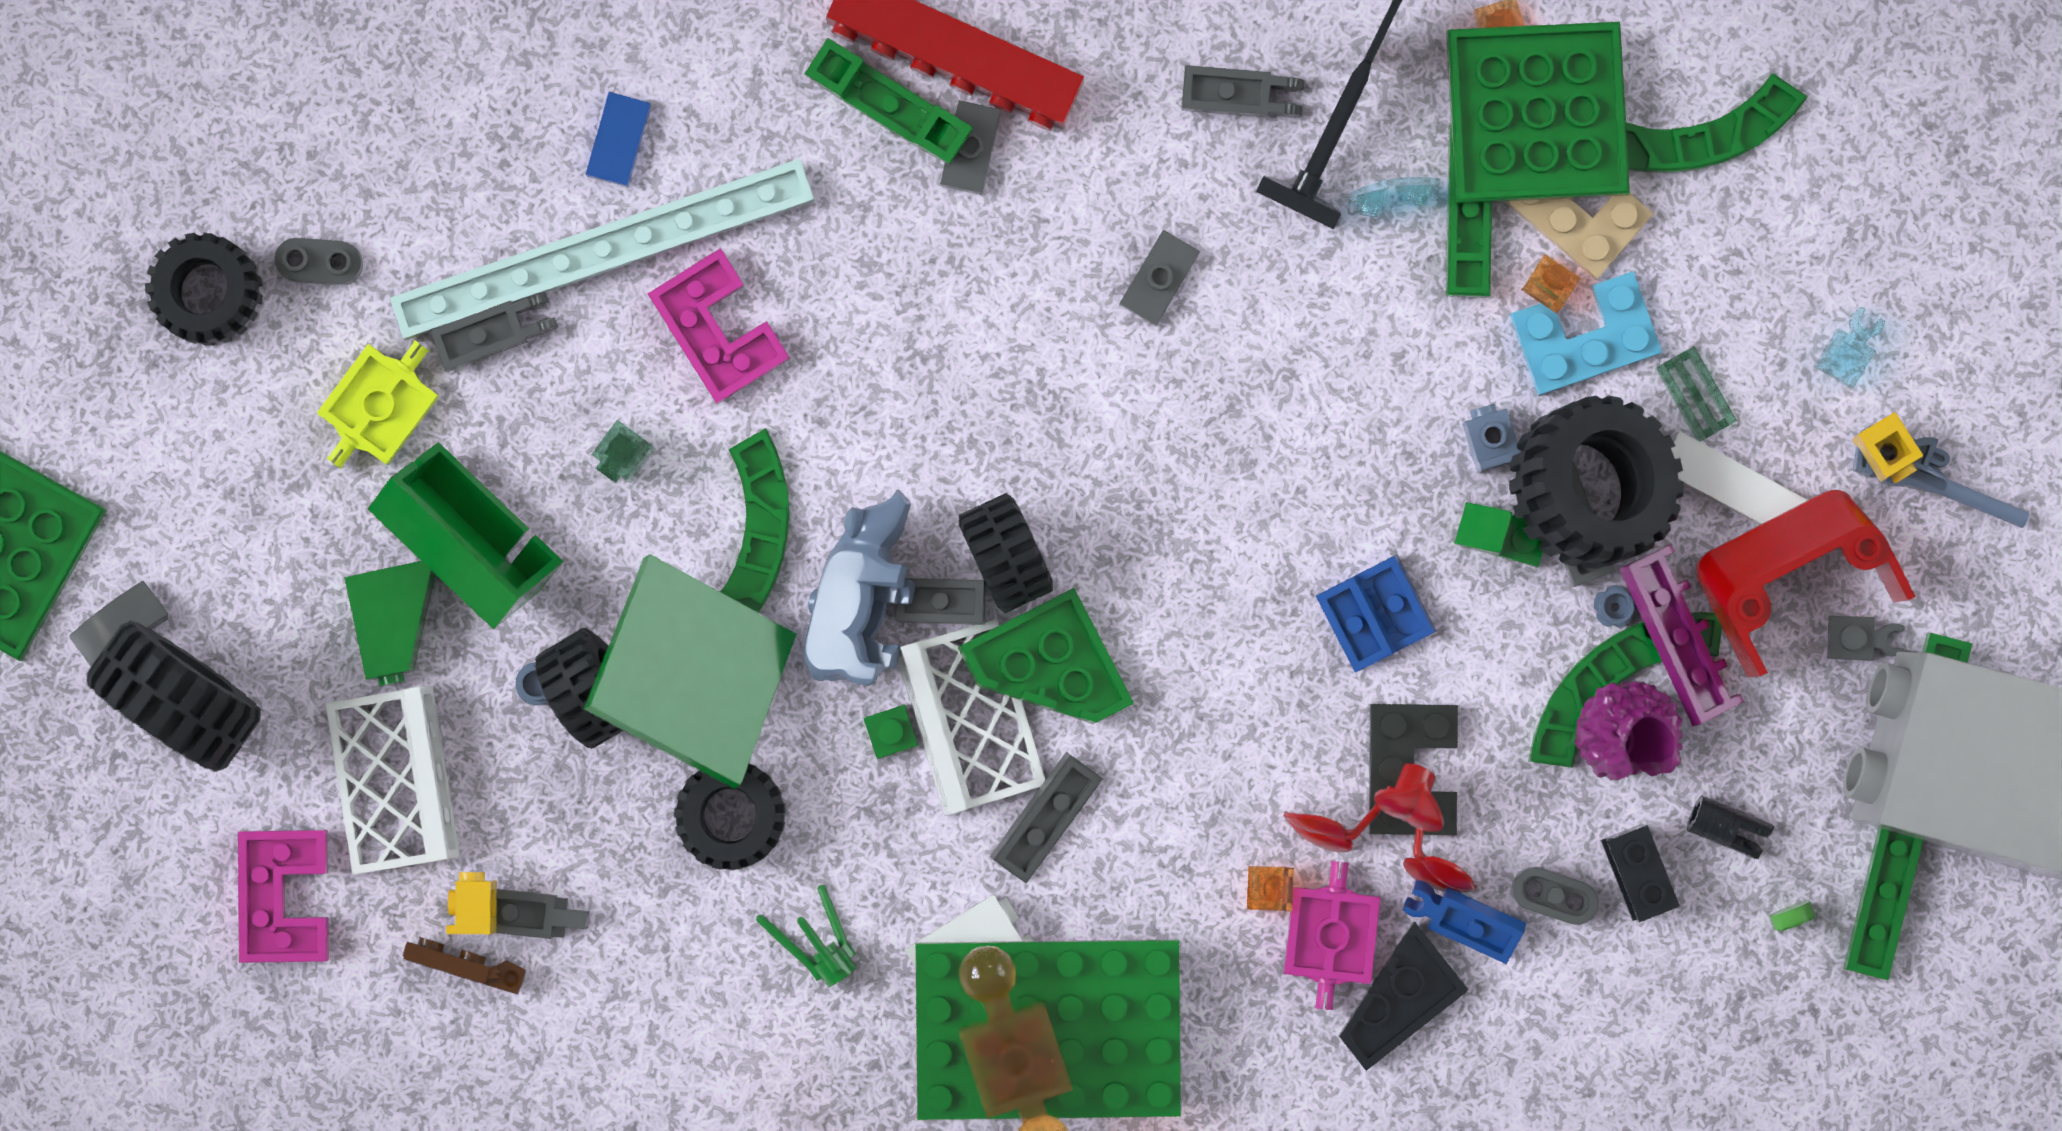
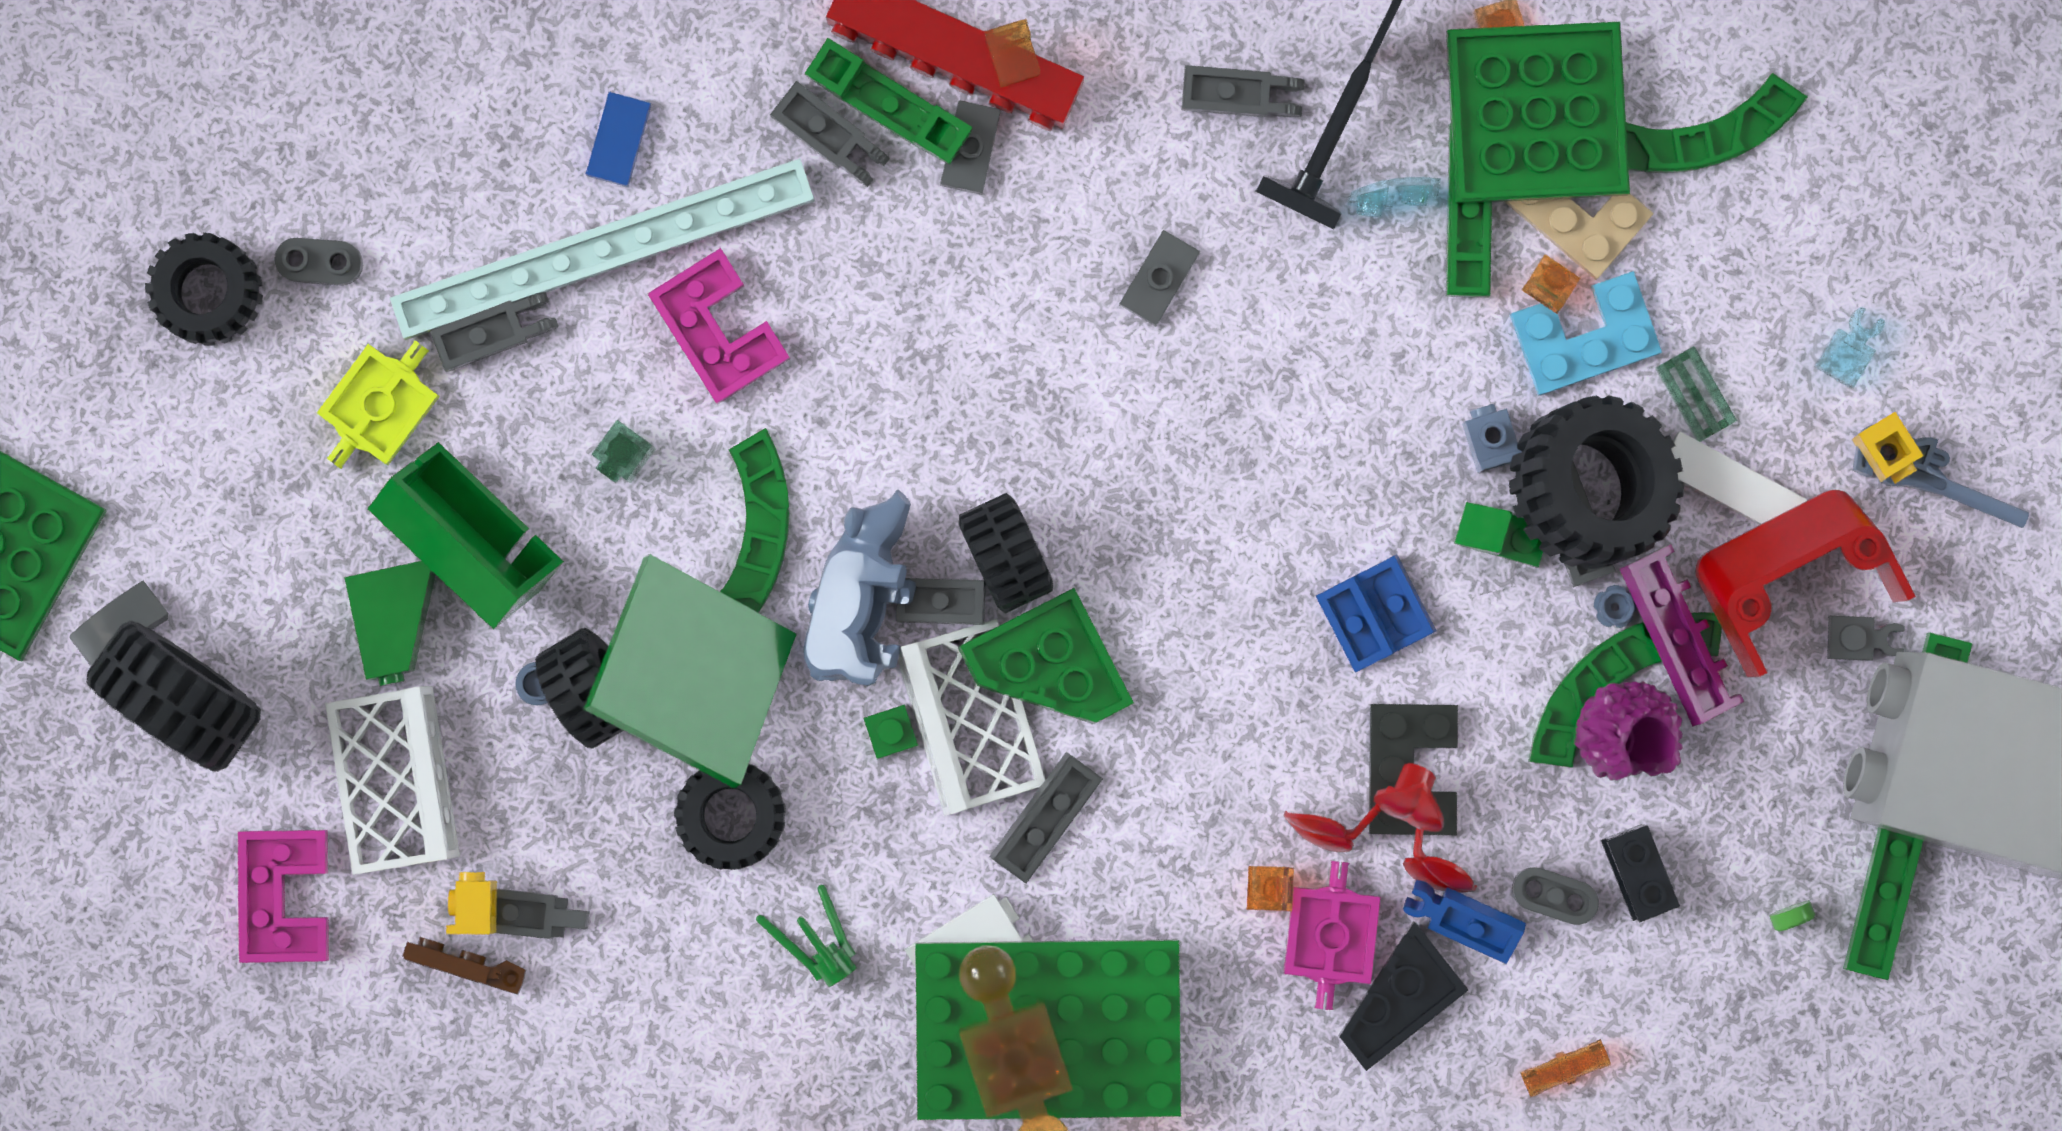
(825, 131): none -> dark grey hinge
(1012, 53): none -> clear orange panel
(1565, 1068): none -> clear orange pin
(1721, 824): black hinge -> none

